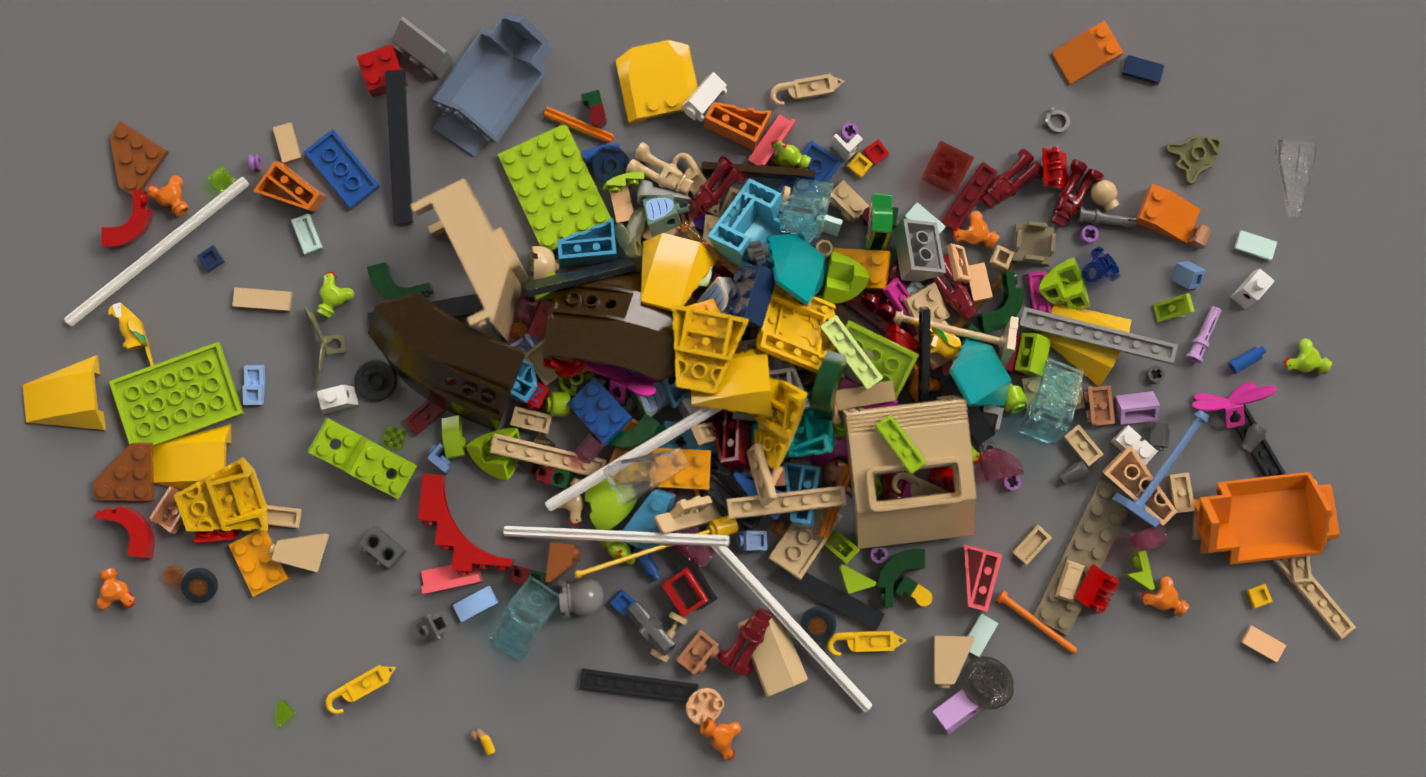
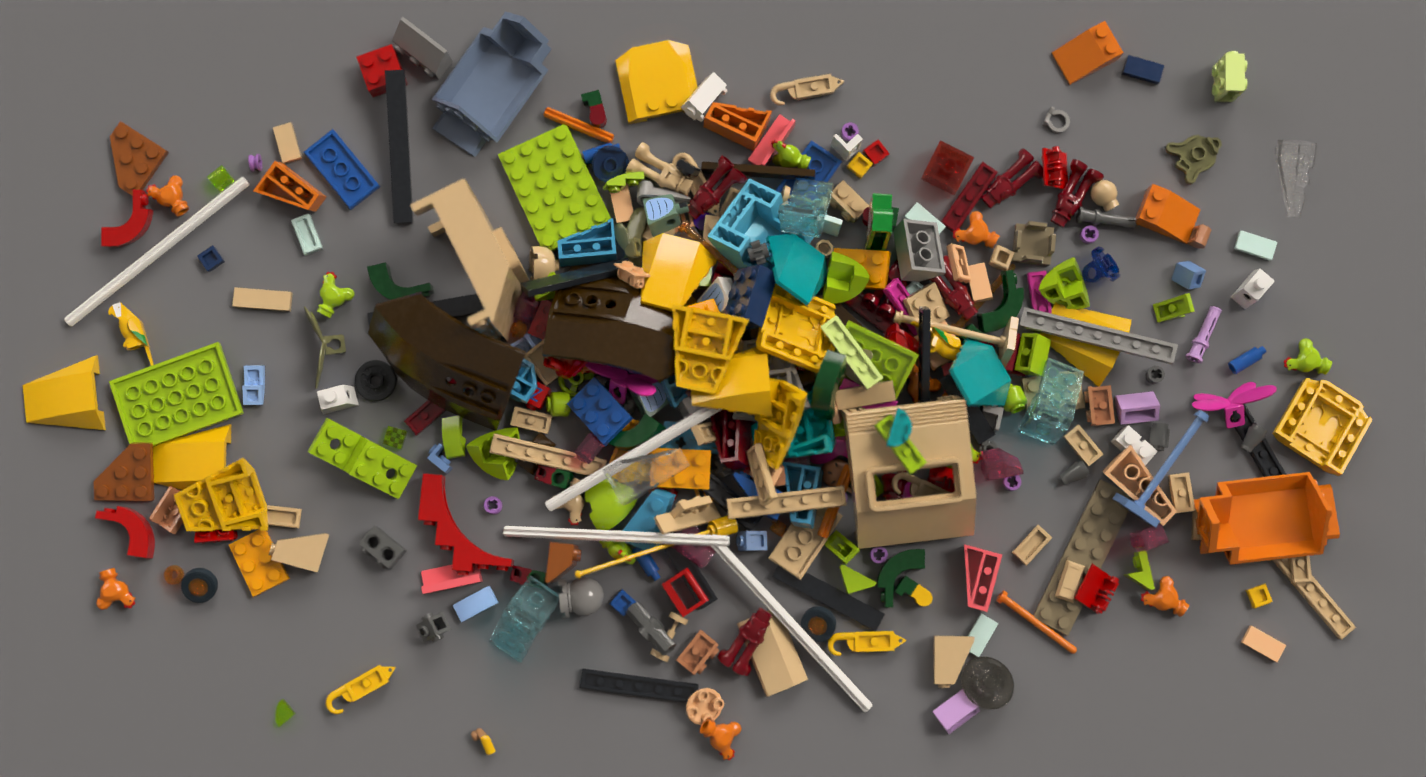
(493, 499): none -> medium lavender bush
(631, 274): none -> light nougat hinge
(687, 168): none -> black plate
(900, 429): none -> teal tile
(1229, 77): none -> yellowish green brick
(1323, 425): none -> yellow wedge

